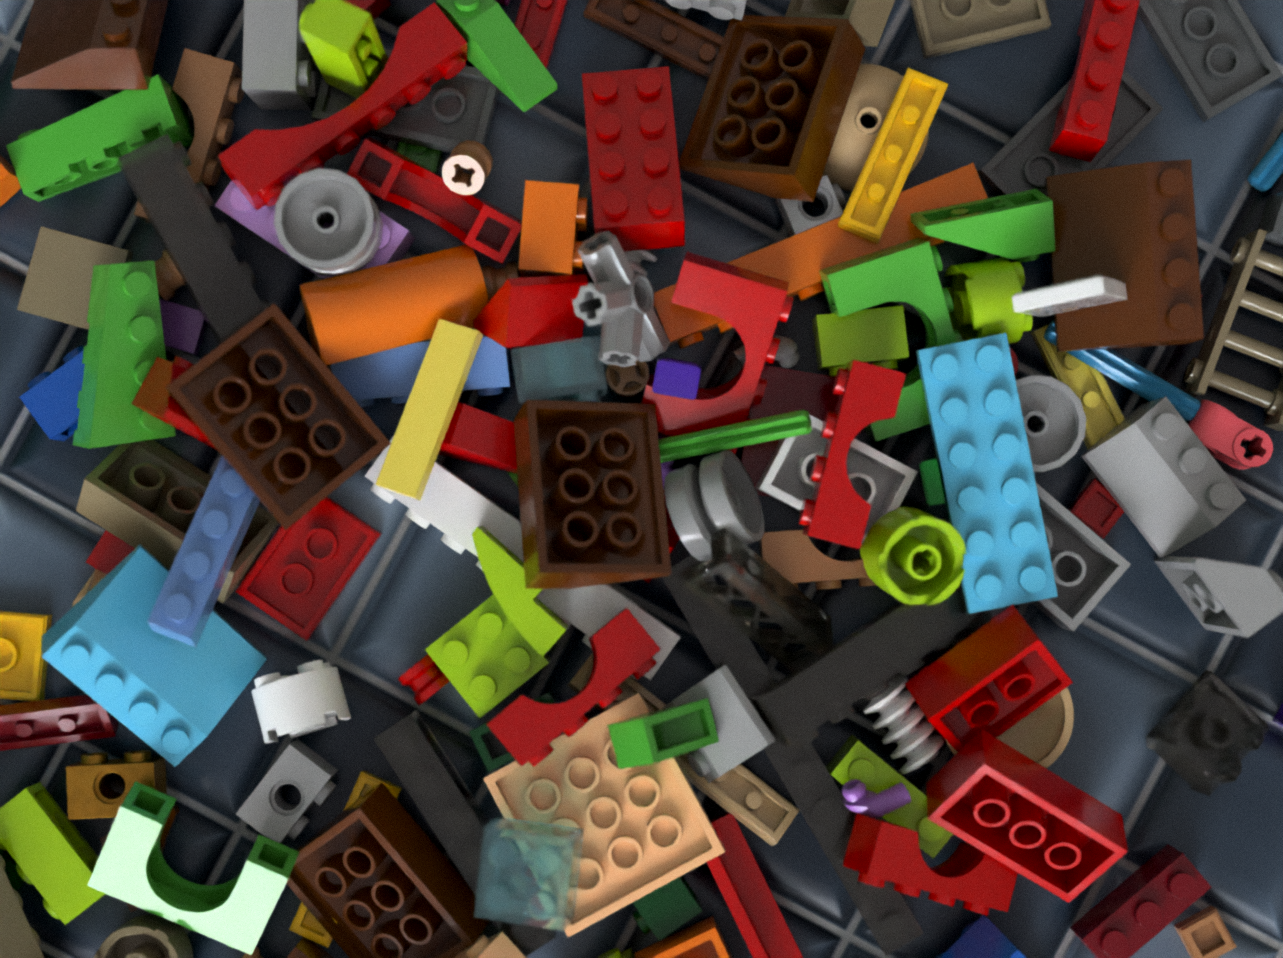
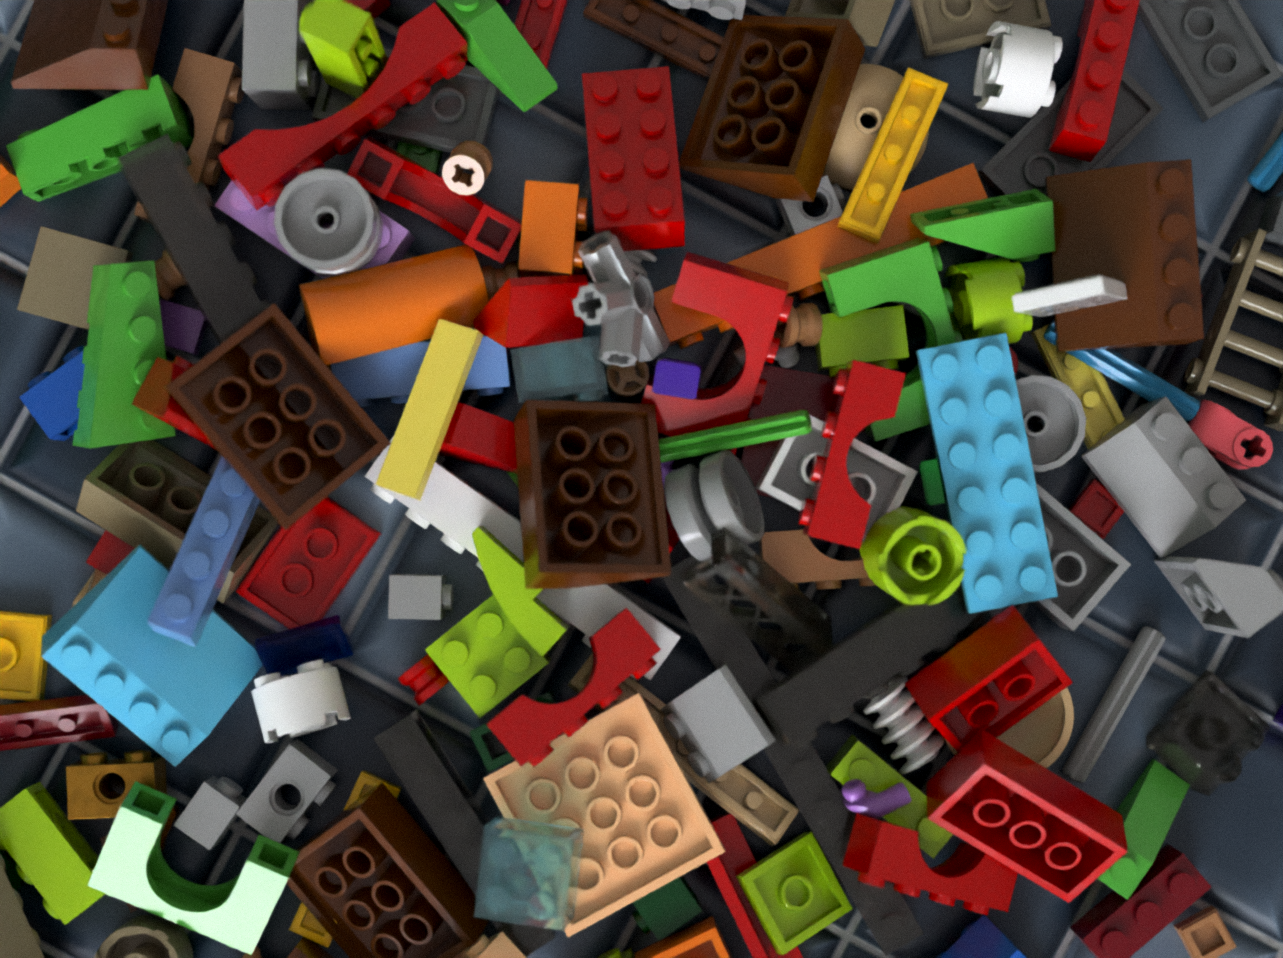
(211, 811): none -> light grey brick
(307, 643): none -> clear blue tile
(419, 596): none -> light grey brick
(663, 734): bright green slope -> none
(794, 893): none -> lime plate
(802, 326): none -> medium nougat wheel
(1016, 69): none -> white brick
(1113, 704): none -> light grey axle
(1146, 820): none -> bright green slope

